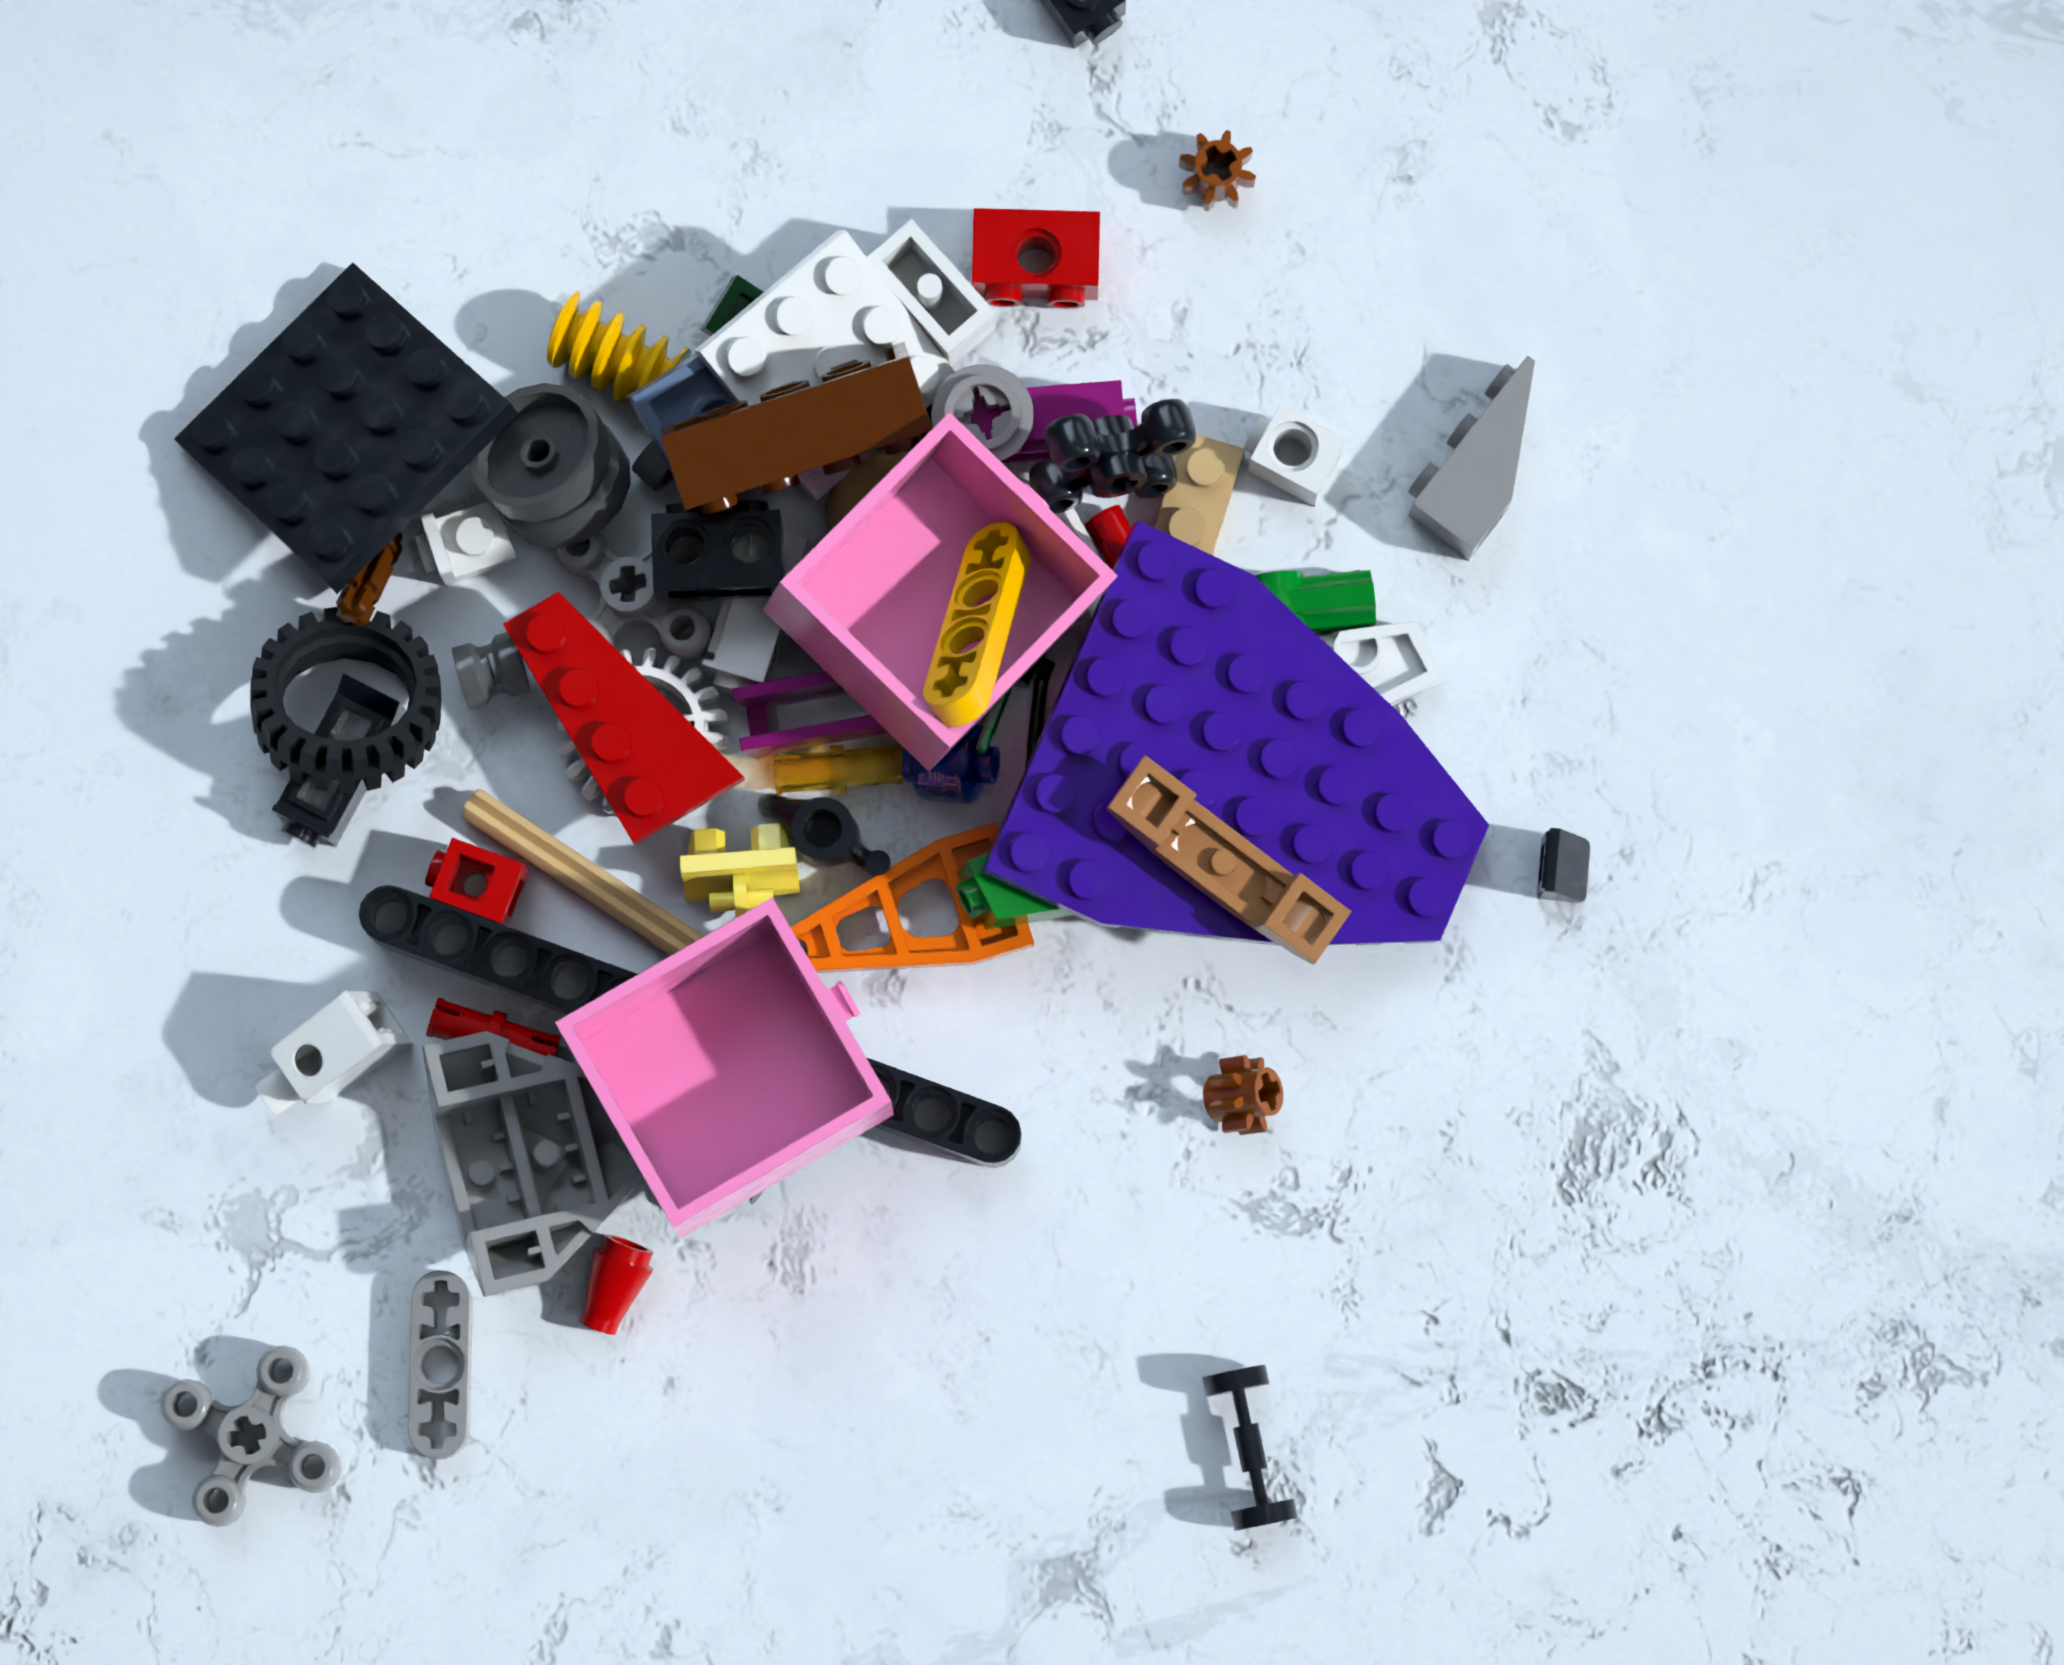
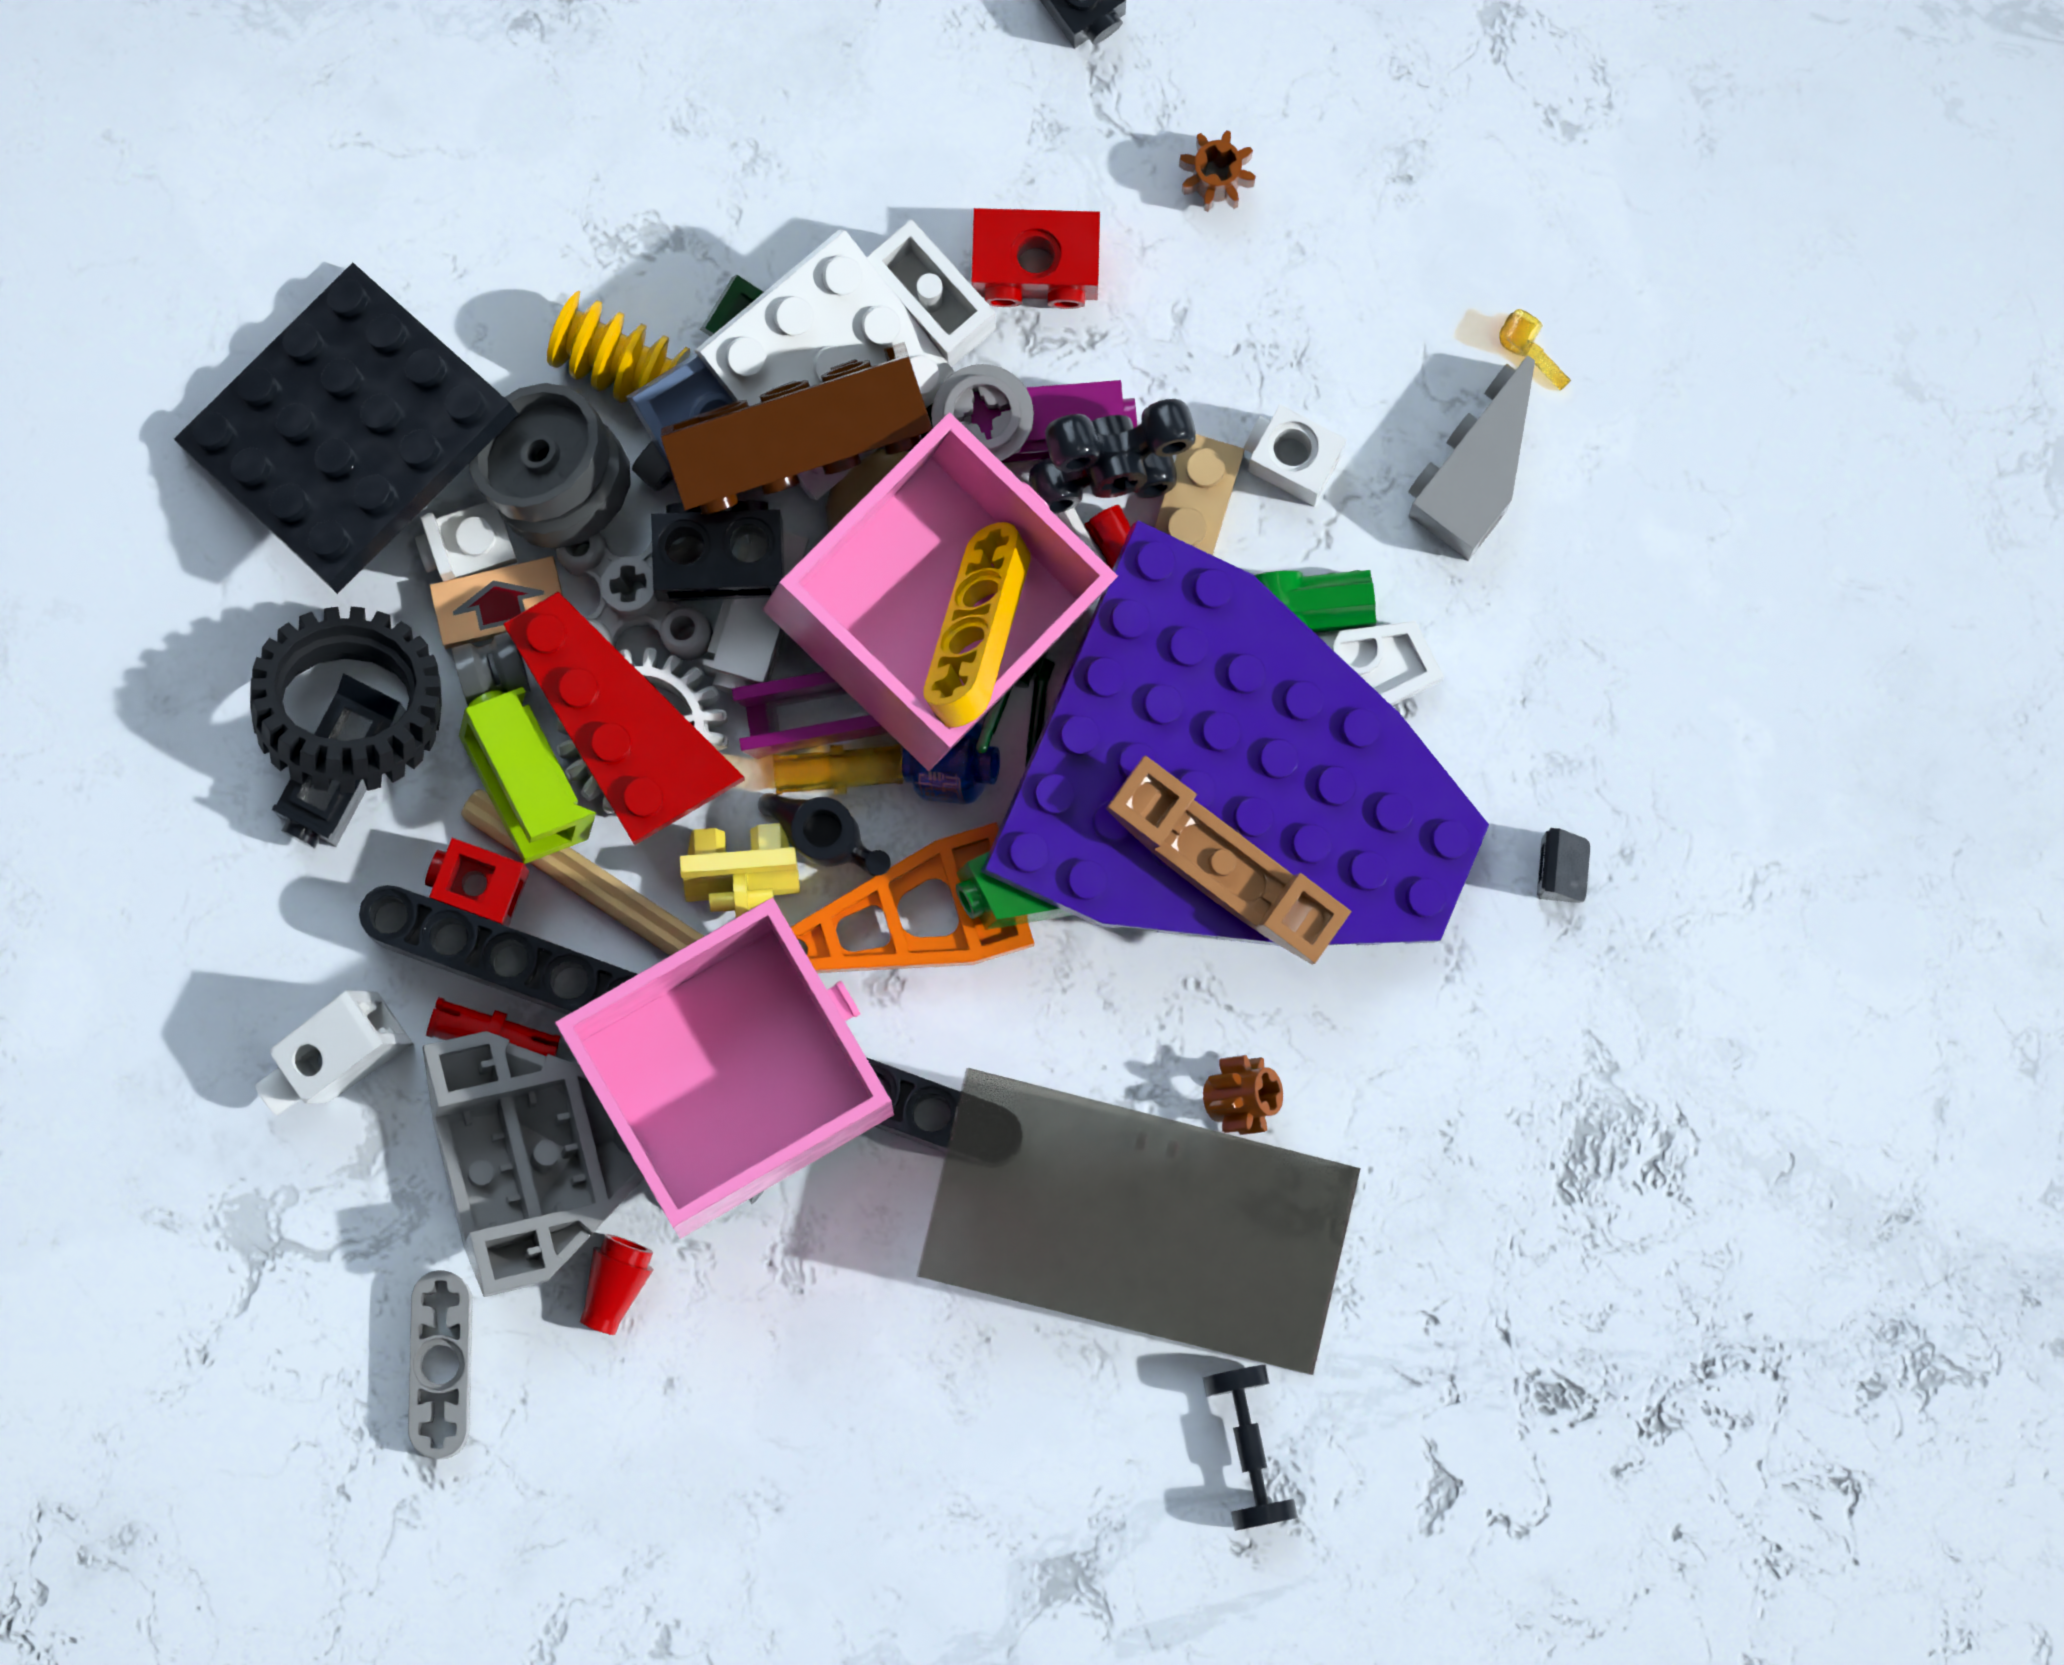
(262, 1410): light grey gear -> none
(367, 586): reddish brown axle -> none
(479, 604): none -> light nougat tile
(522, 775): none -> lime window
(1138, 1221): none -> clear smoke piece
(1519, 336): none -> clear yellow hand

